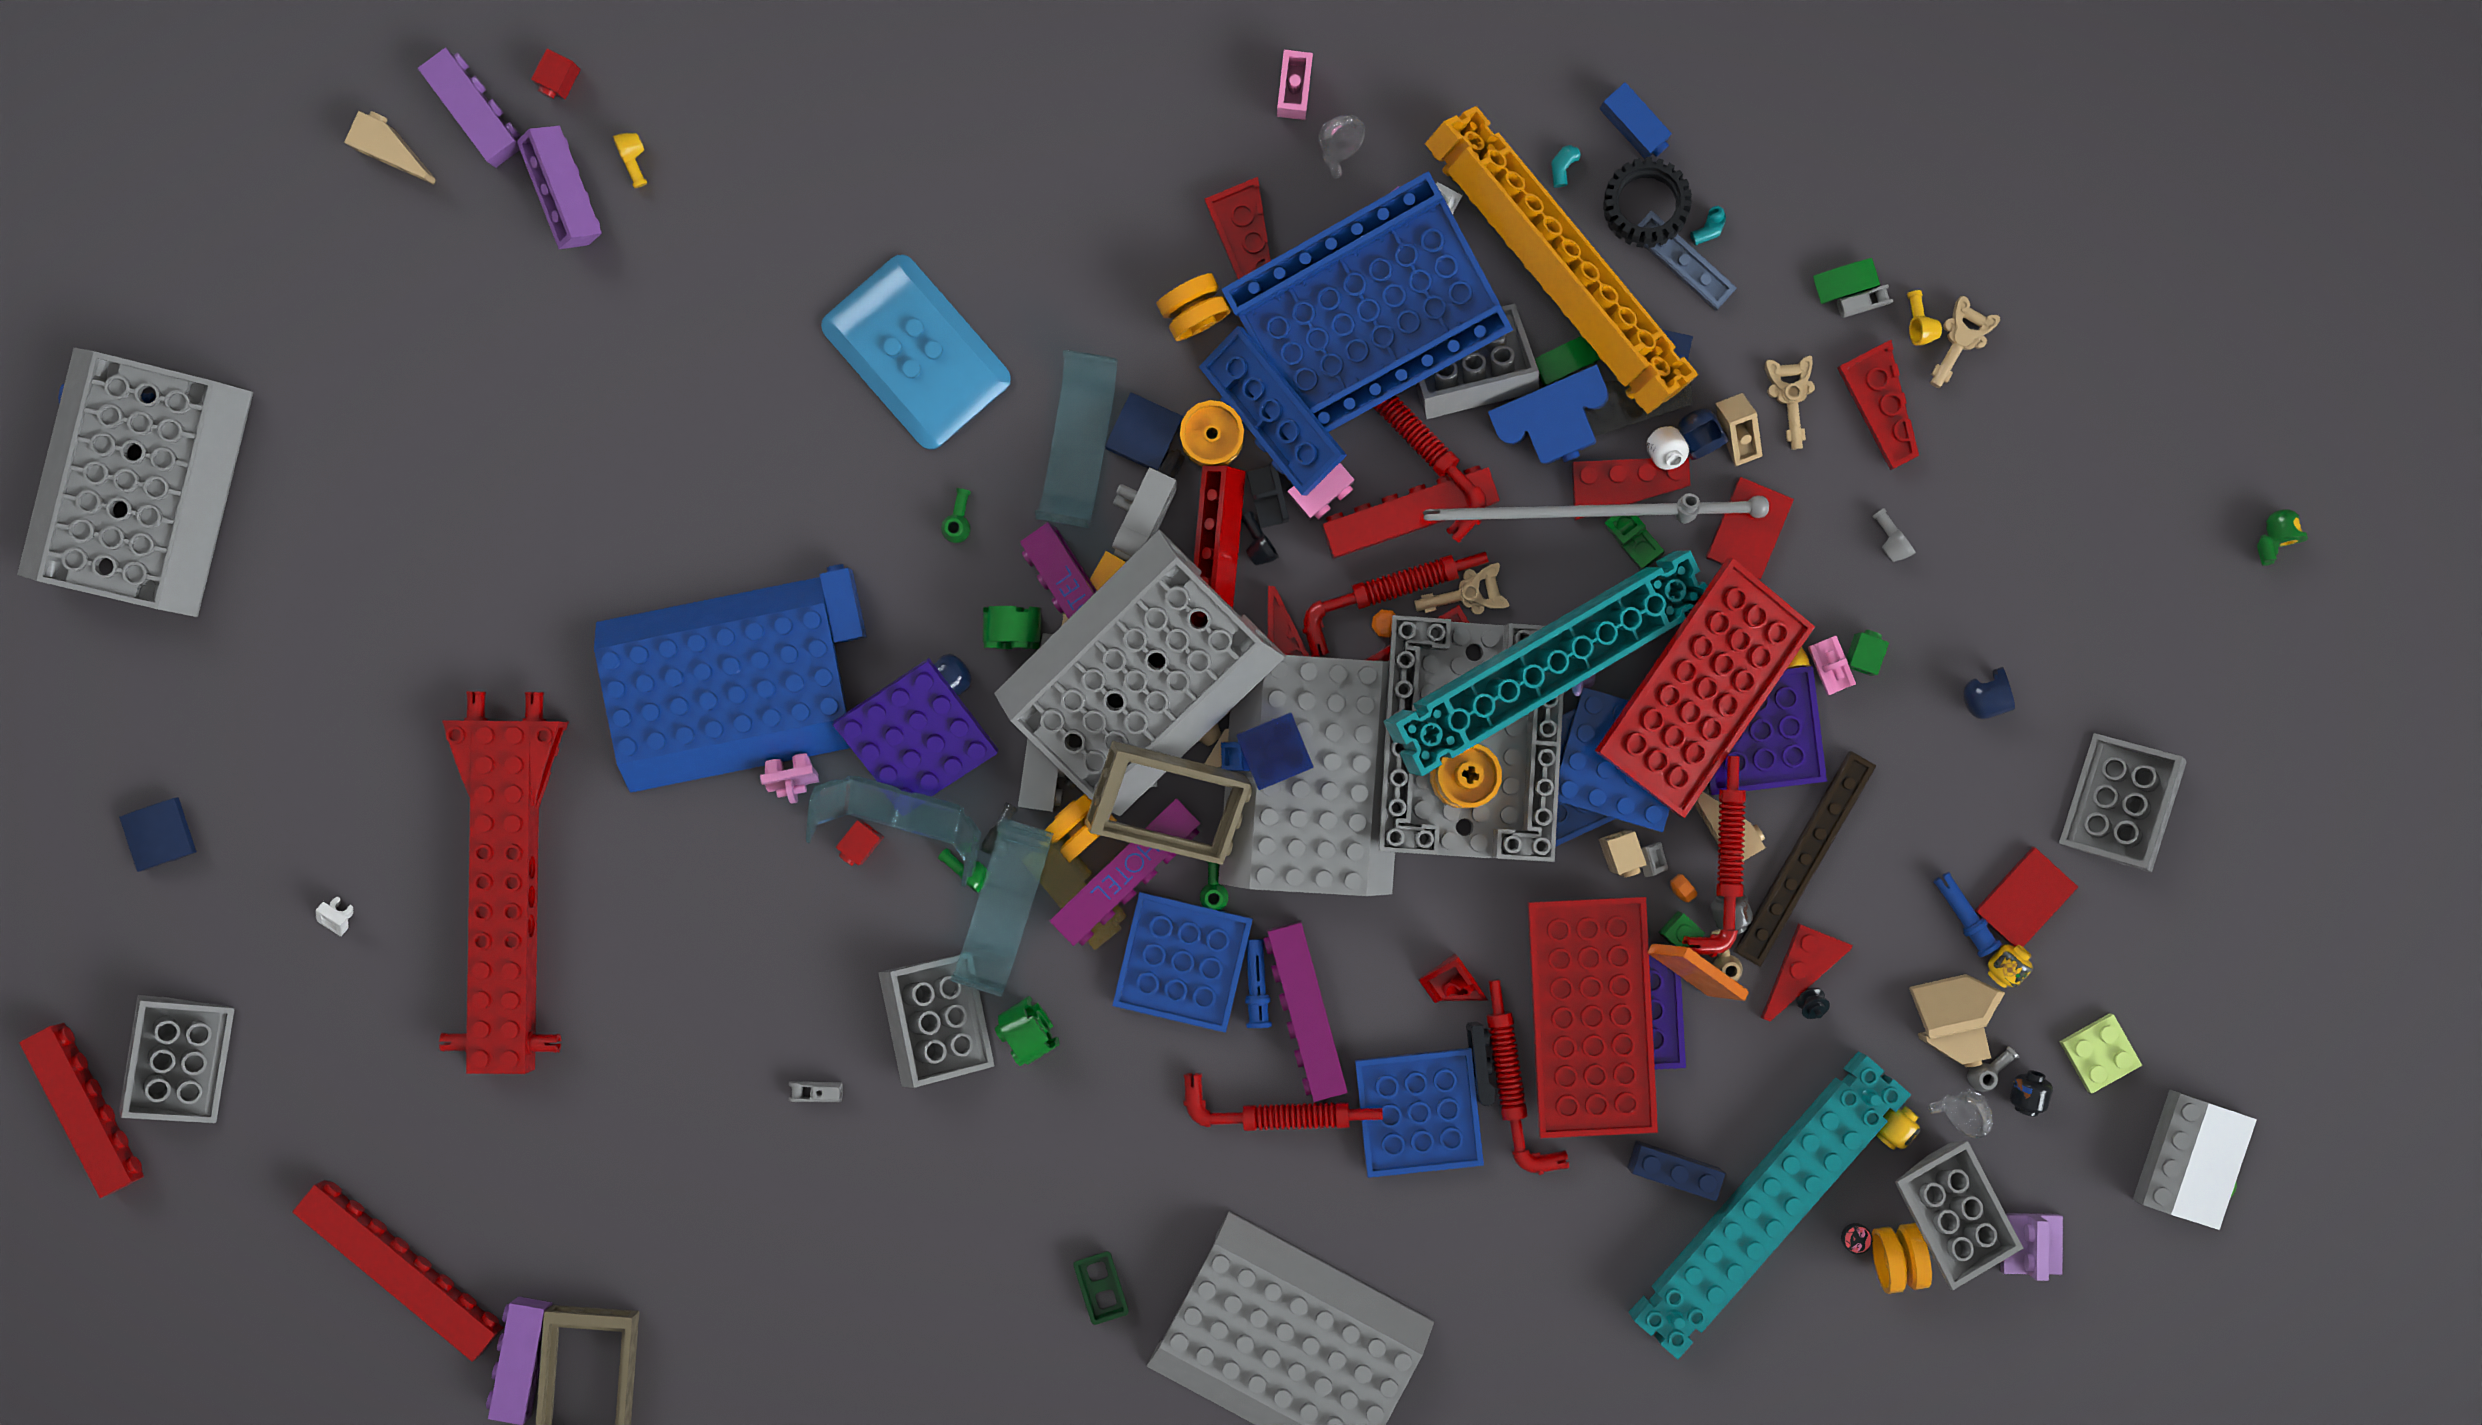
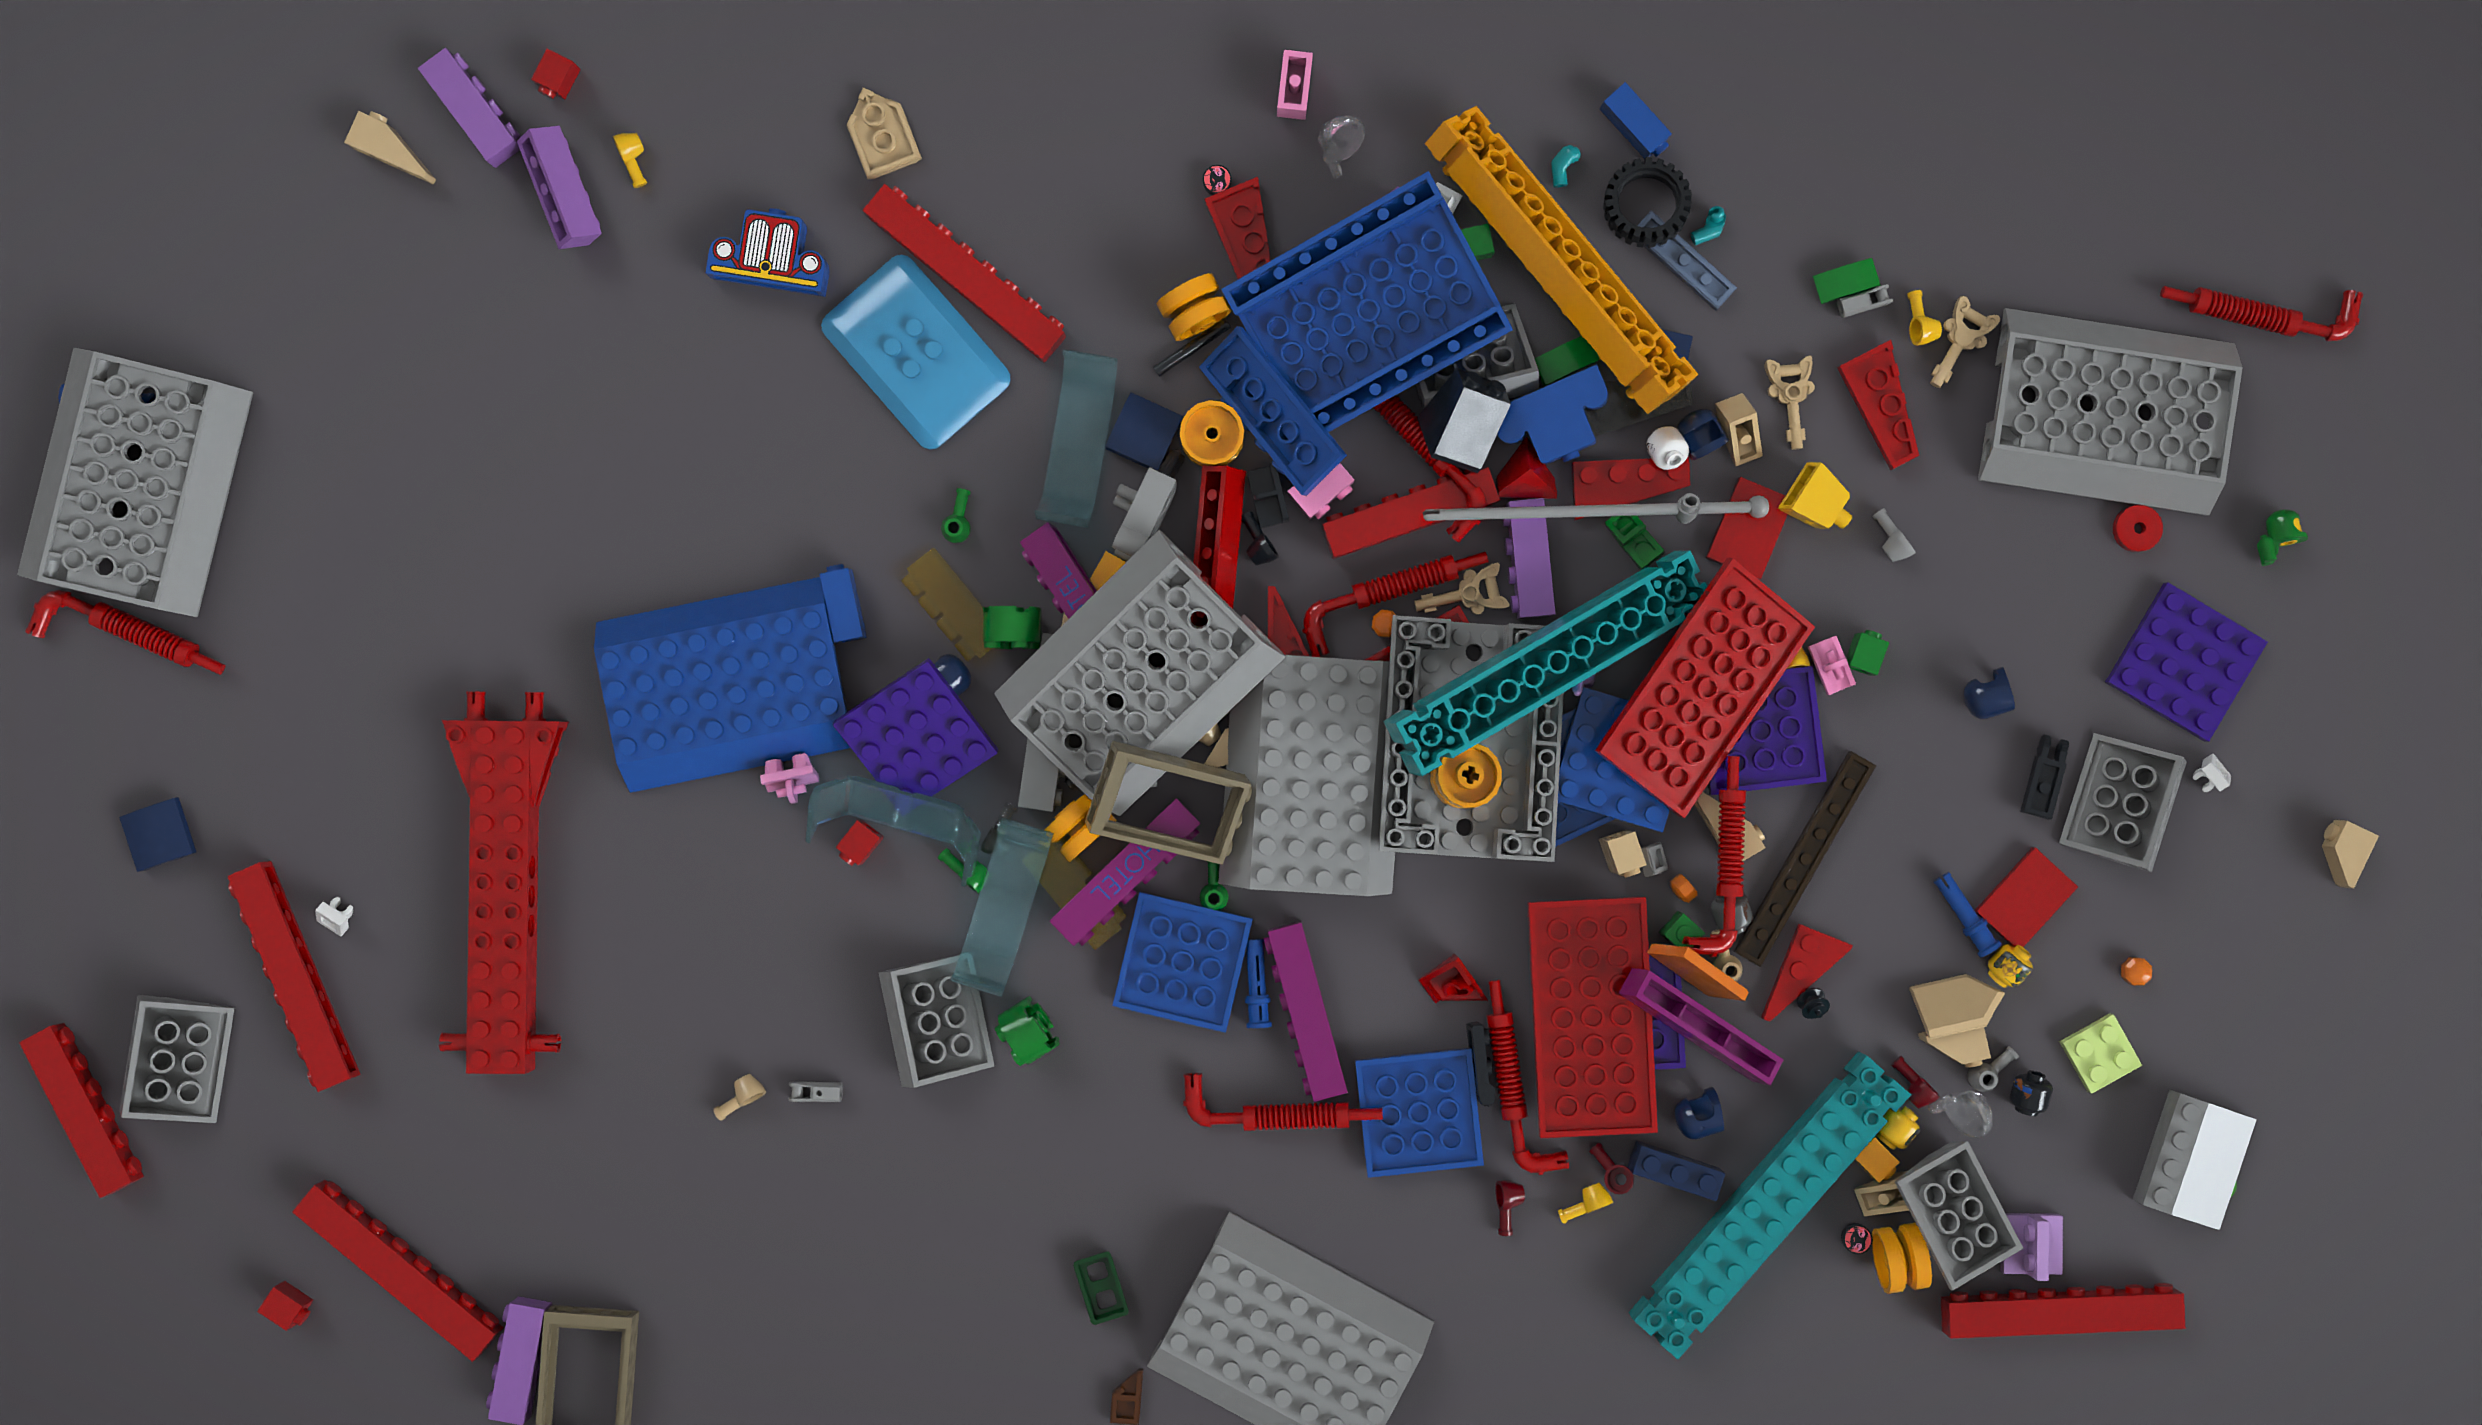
(124, 626): none -> red piece
(286, 1306): none -> red brick
(293, 975): none -> red brick
(746, 1090): none -> tan bar
(769, 255): none -> brick
(881, 135): none -> tan tile
(951, 597): none -> clear yellow windscreen
(964, 273): none -> red brick
(1127, 1400): none -> reddish brown tile
(1191, 347): none -> black bar
(1216, 179): none -> tile
(1233, 757): blue tile -> none
(1274, 751): clear blue plate -> none
(1464, 419): none -> slope
(1479, 241): none -> green brick
(1507, 1197): none -> dark red bar
(1526, 476): none -> red slope
(1530, 563): none -> medium lavender brick
(1593, 1198): none -> yellow bar
(1612, 1171): none -> dark red bar
(1700, 1116): none -> dark blue helmet
(1701, 1026): none -> magenta brick
(1817, 498): none -> yellow torso
(1877, 1161): none -> light orange brick
(1881, 1197): none -> tan slope
(1921, 1091): none -> dark red bar
(2045, 779): none -> black hinge
(2062, 1312): none -> red brick
(2111, 448): none -> light grey slope
(2136, 971): none -> orange tile
(2150, 525): none -> red piece
(2186, 662): none -> dark purple plate
(2215, 772): none -> white tile
(2267, 317): none -> red piece
(2347, 851): none -> tan slope

